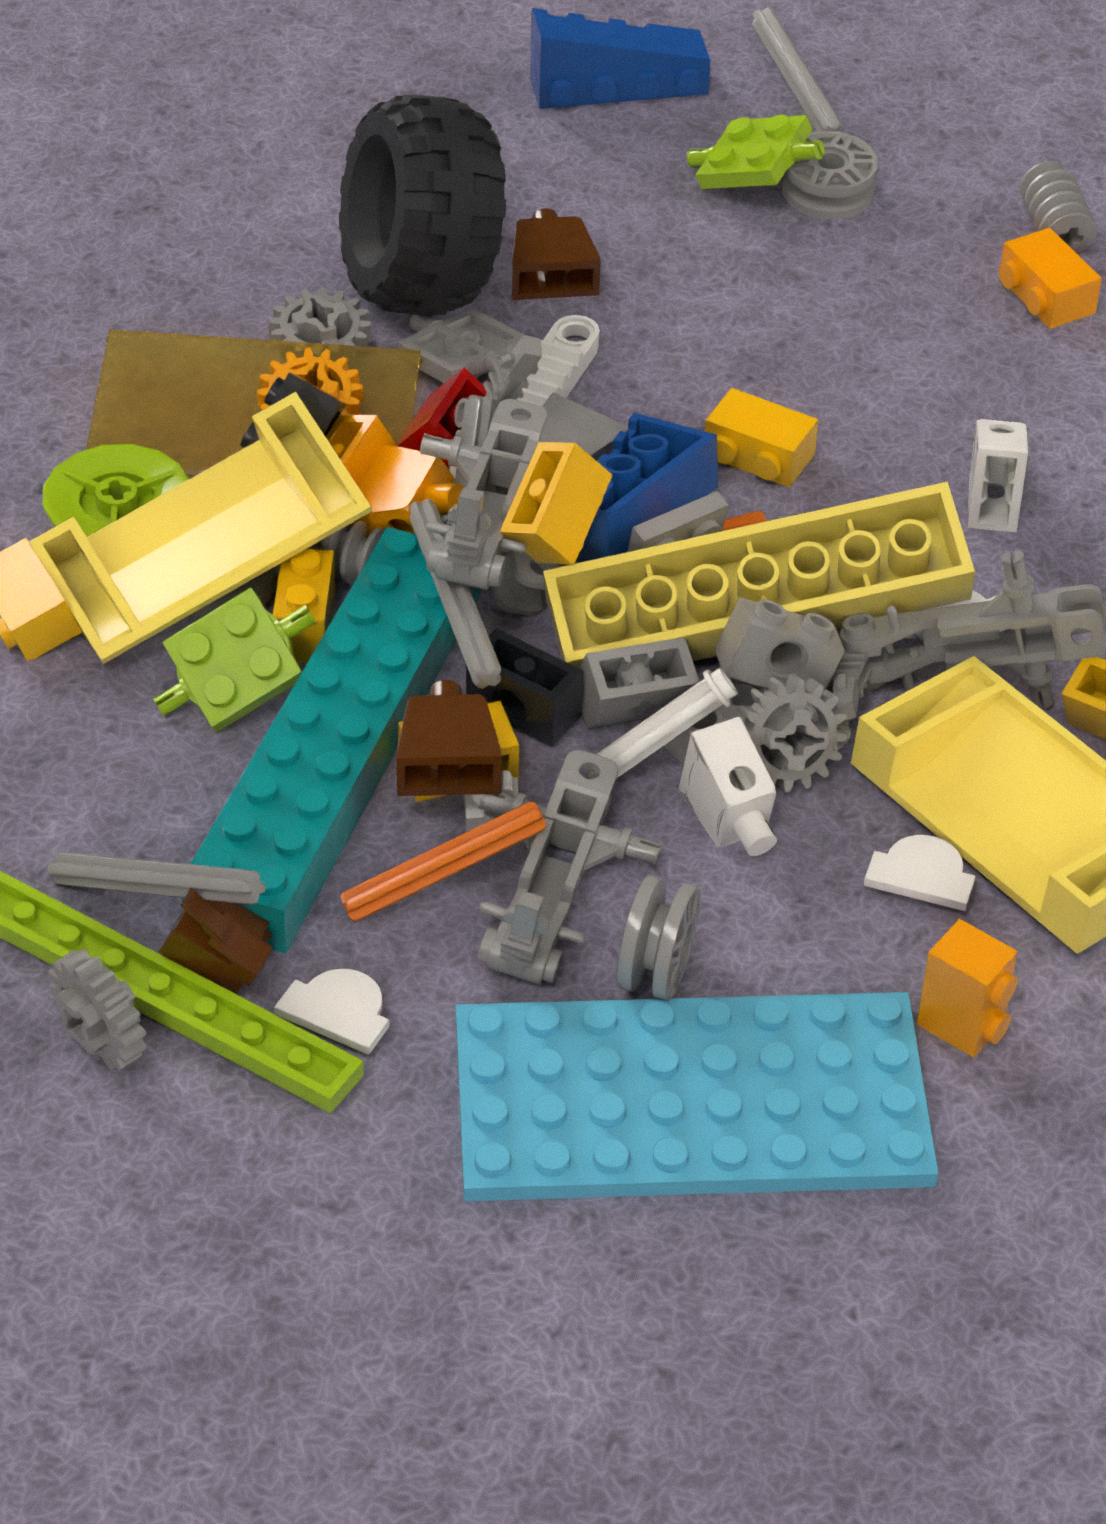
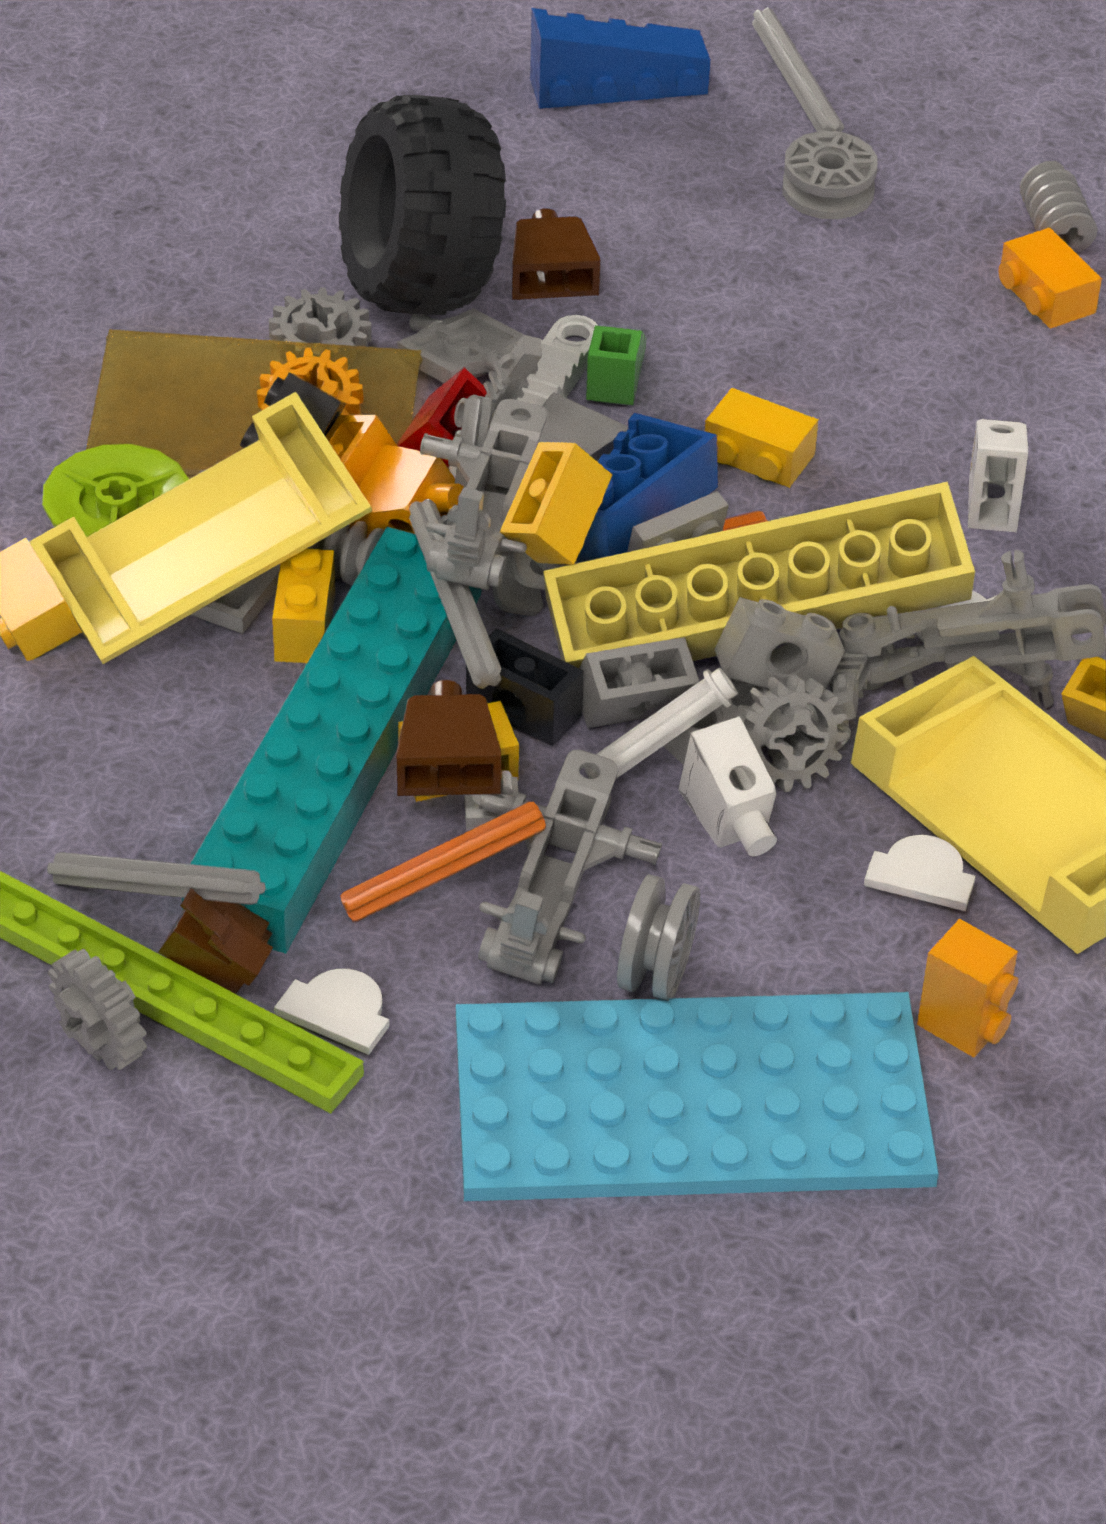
(234, 659): lime plate -> none
(614, 364): none -> bright green slope
(755, 152): lime plate -> none

